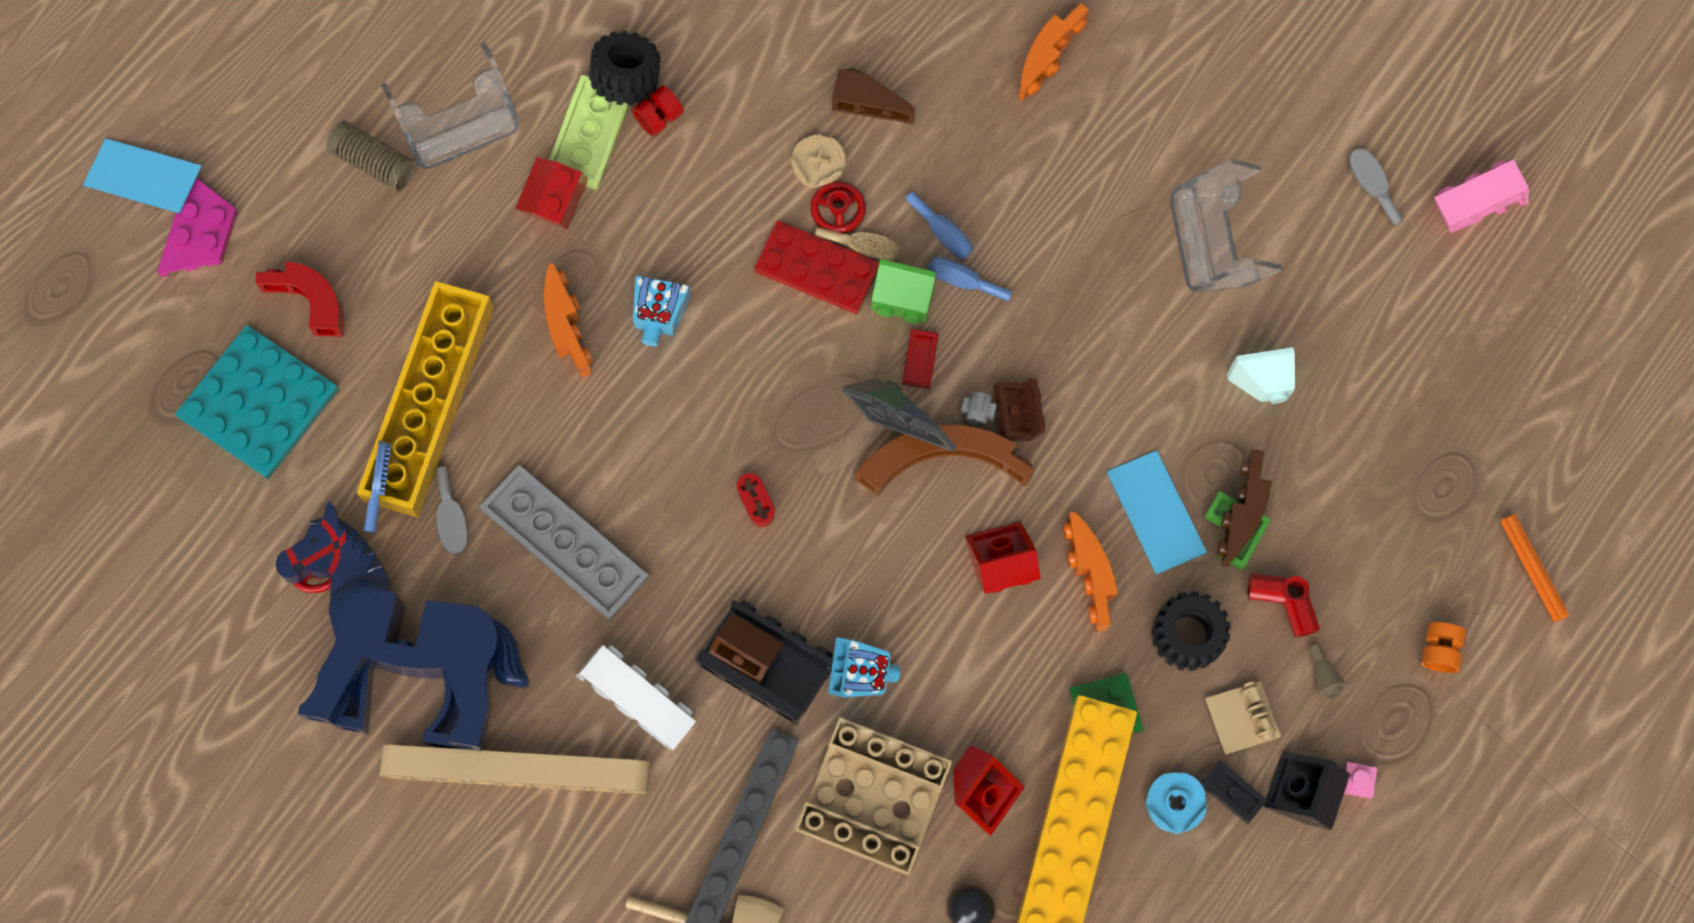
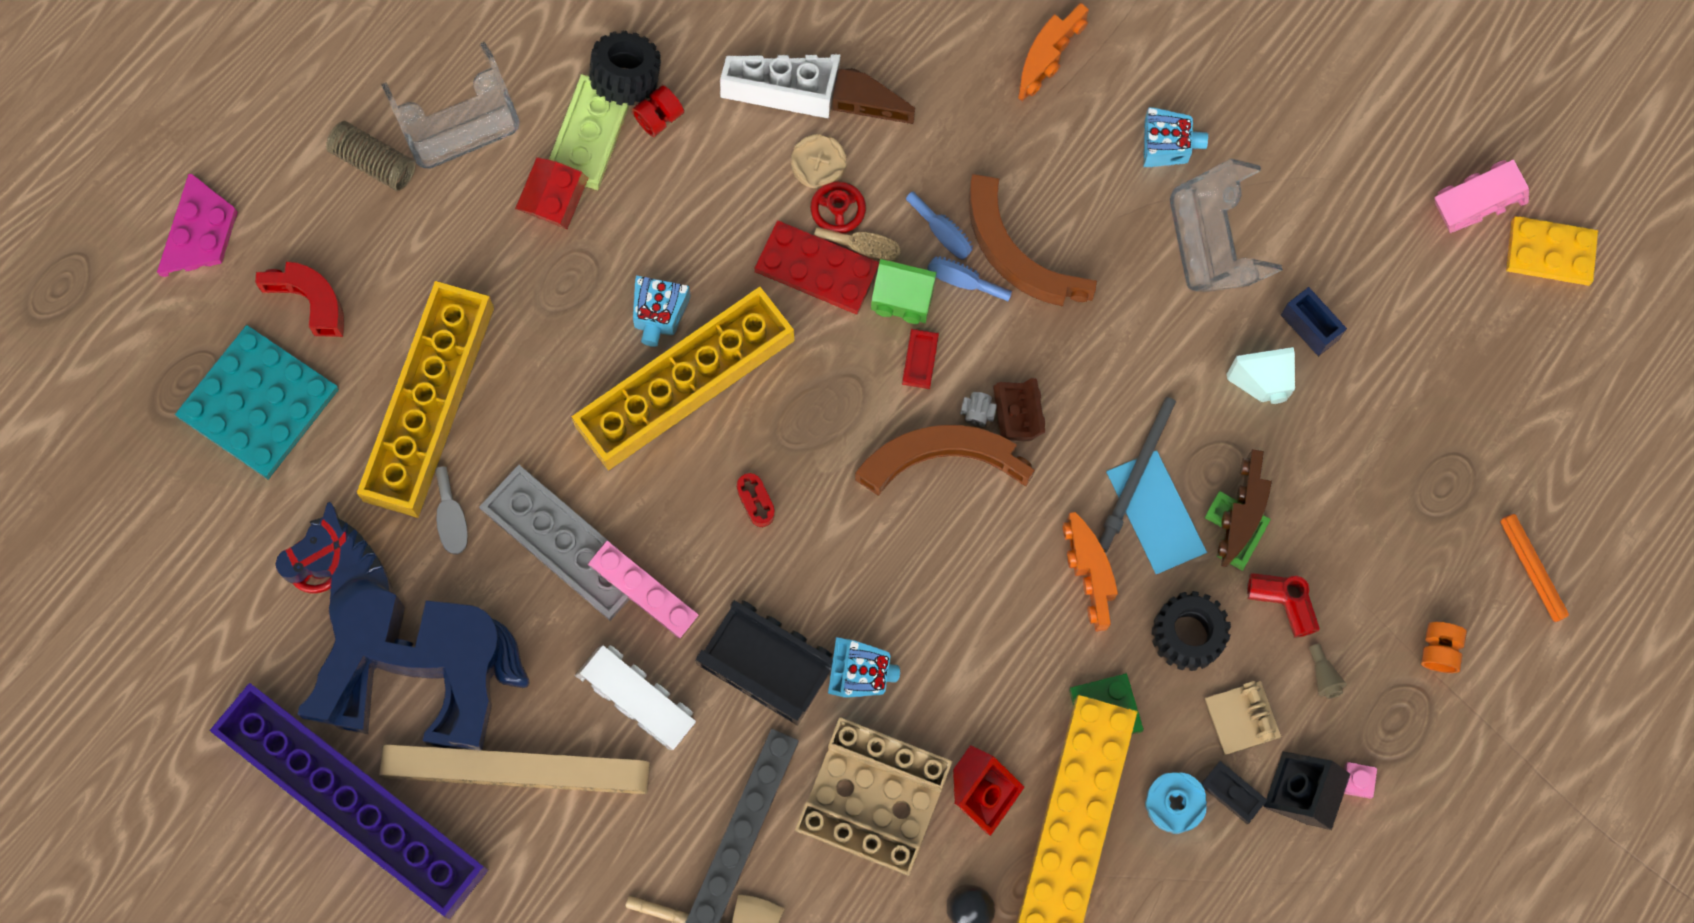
(142, 175): medium azure piece -> none
(349, 801): none -> dark purple brick
(380, 474): medium blue piece -> none
(561, 320): orange slope -> none
(643, 589): none -> bright pink plate
(683, 378): none -> yellow brick
(745, 648): reddish brown brick -> none
(782, 82): none -> white wedge
(889, 407): dark grey wedge -> none
(1003, 557): red slope -> none
(1009, 259): none -> dark orange arch
(1114, 522): none -> dark grey bar
(1170, 138): none -> torso
(1313, 321): none -> dark blue piece
(1373, 181): light grey piece -> none
(1552, 250): none -> yellow plate

